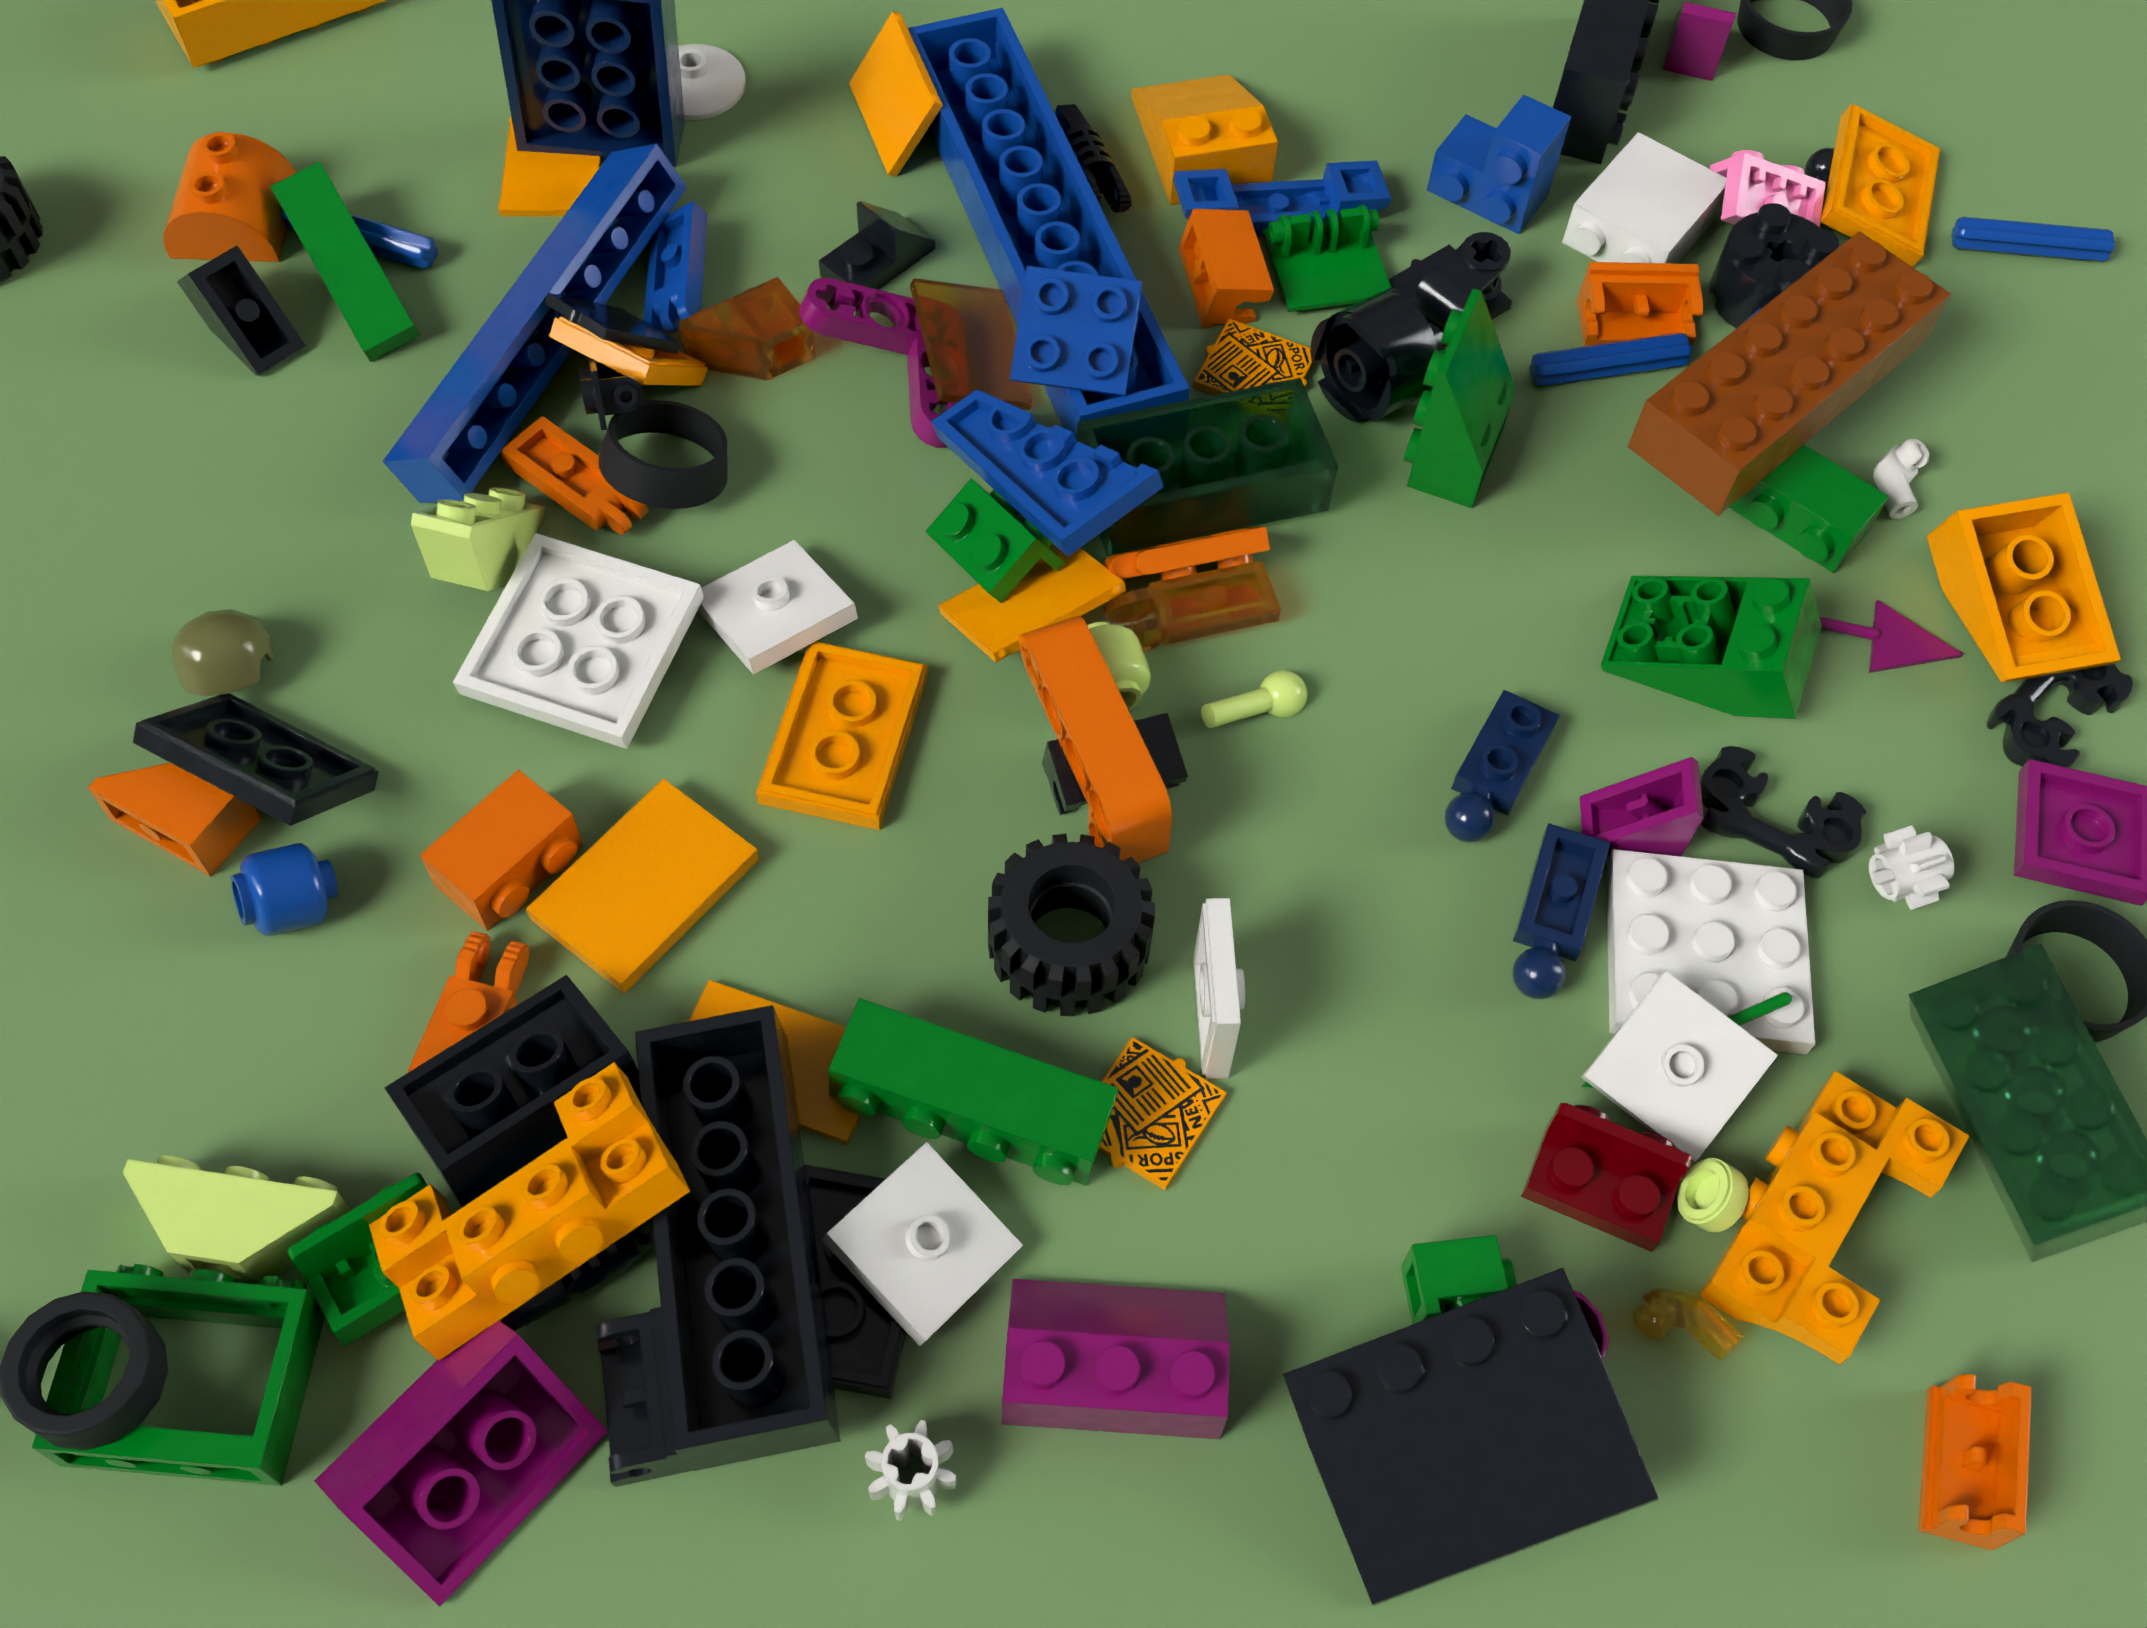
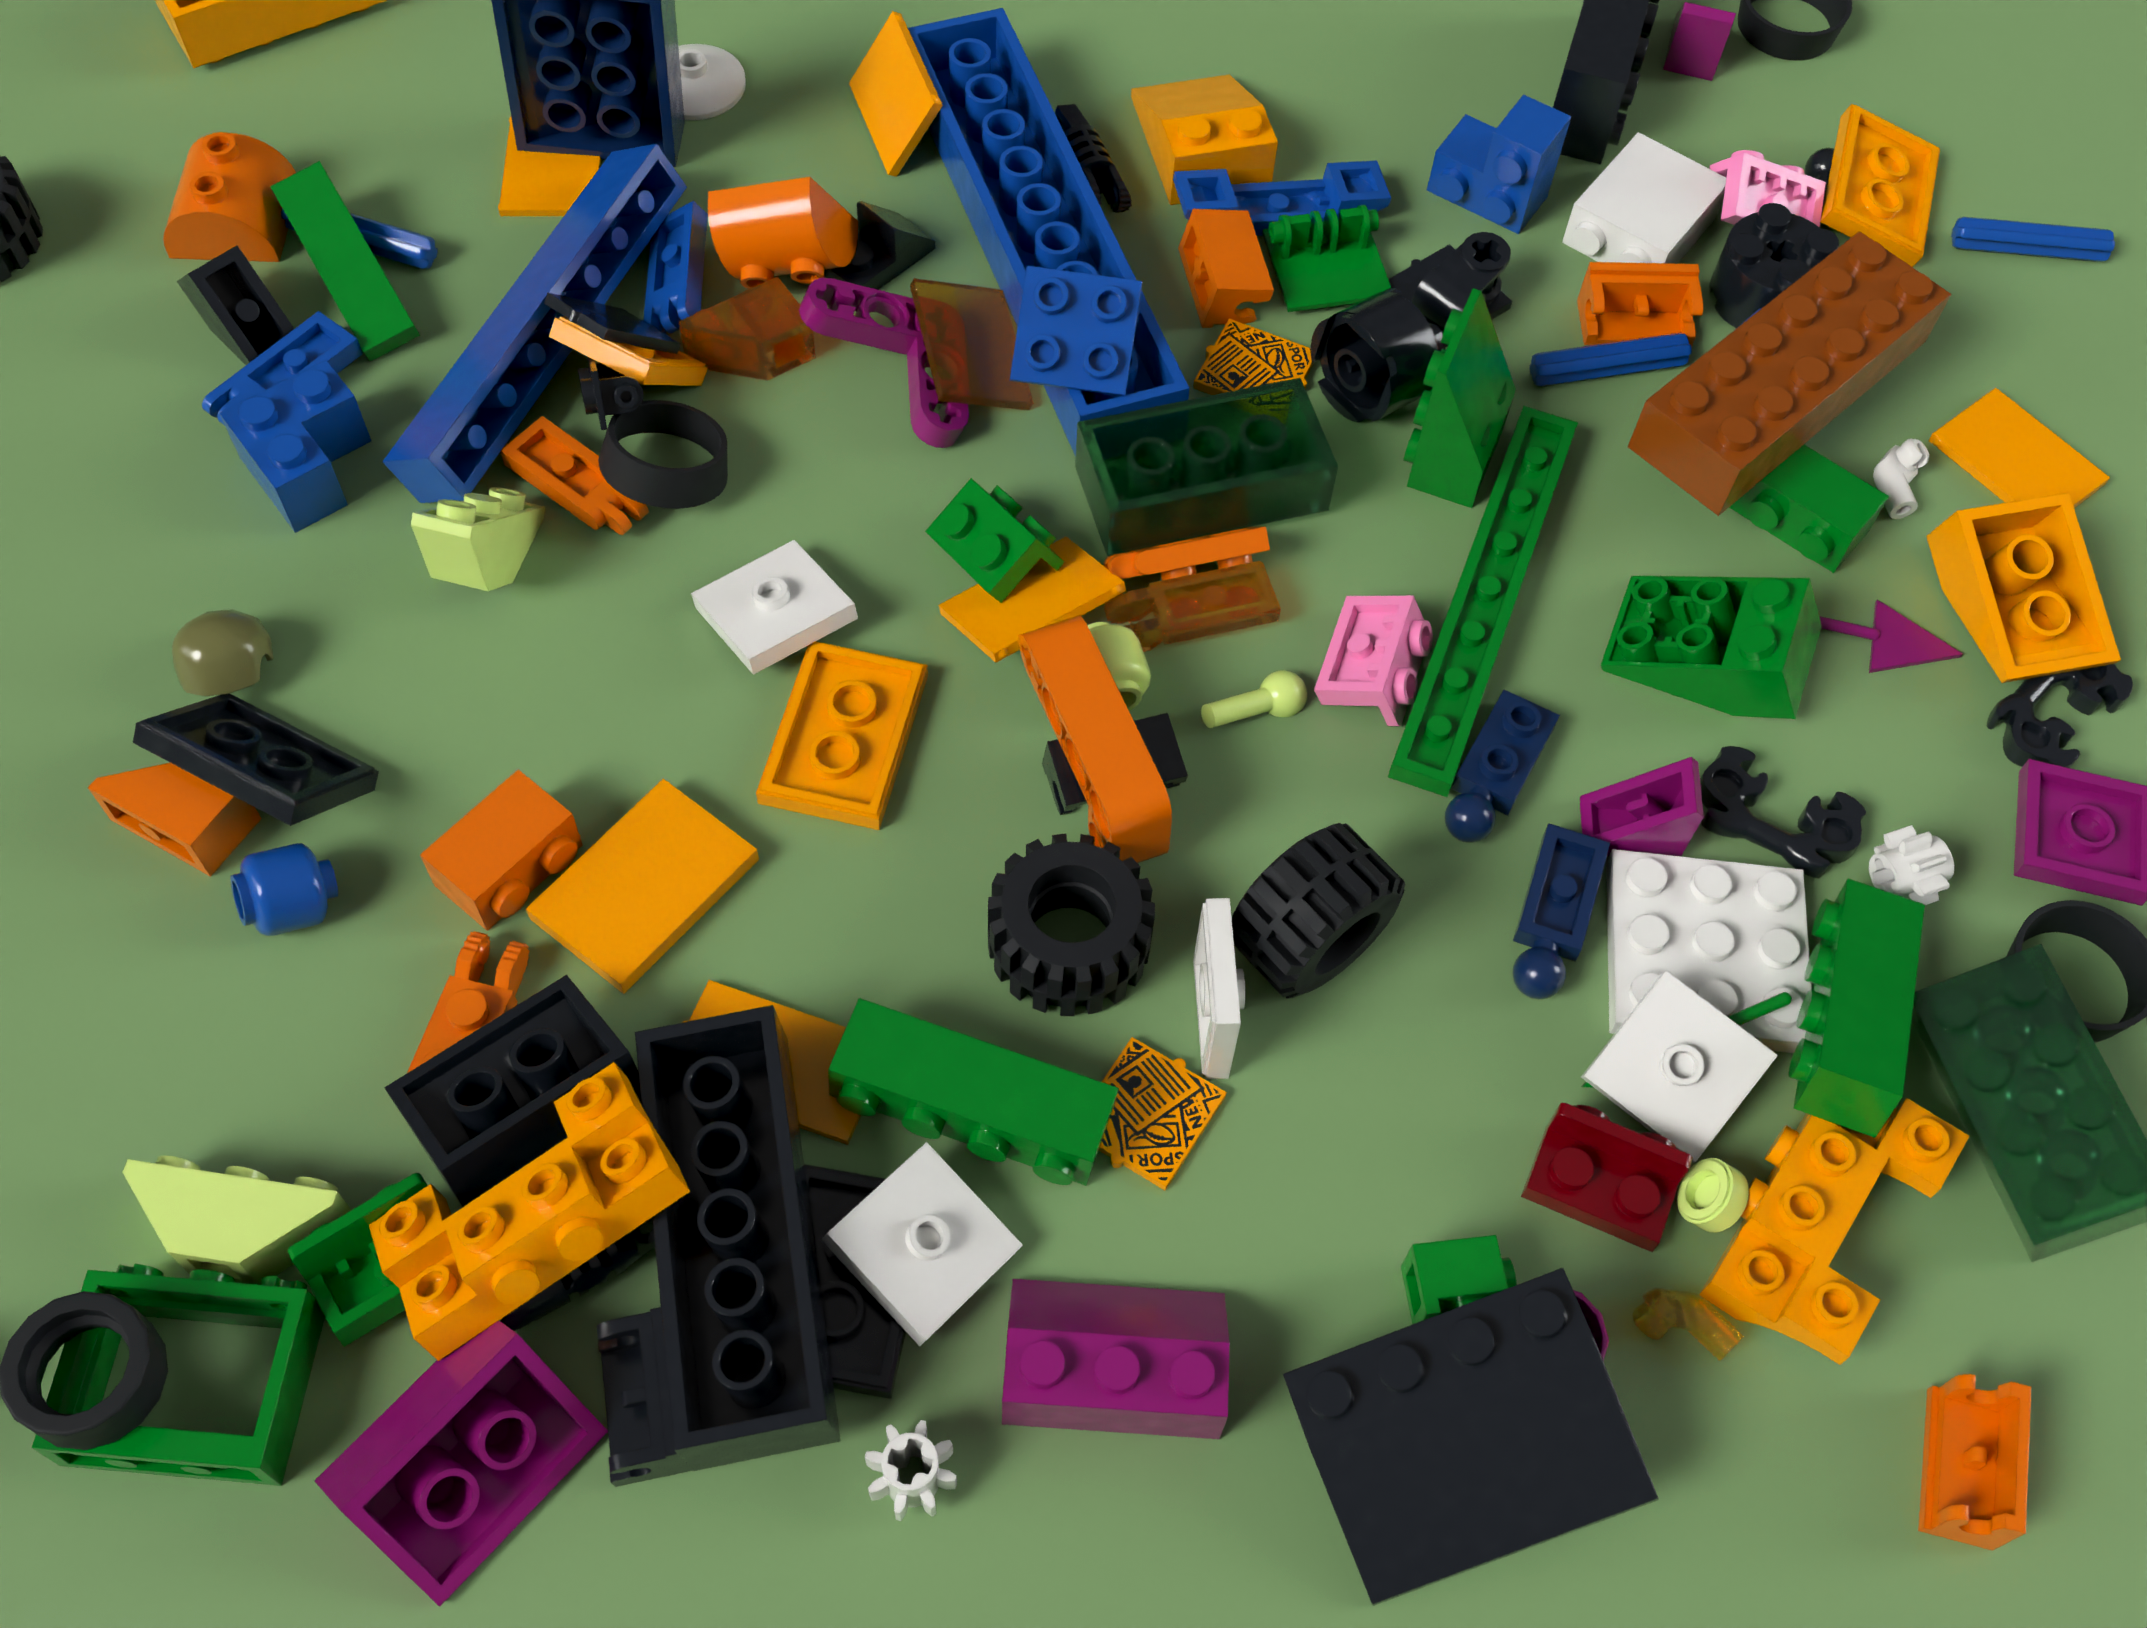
(293, 436): none -> blue brick
(301, 348): none -> blue hinge
(579, 640): white plate -> none
(780, 231): none -> orange brick
(1044, 471): blue wing -> none
(1316, 910): none -> black tyre
(1376, 655): none -> bright pink bracket
(1482, 603): none -> green plate
(1858, 1008): none -> green brick
(2015, 453): none -> light orange piece

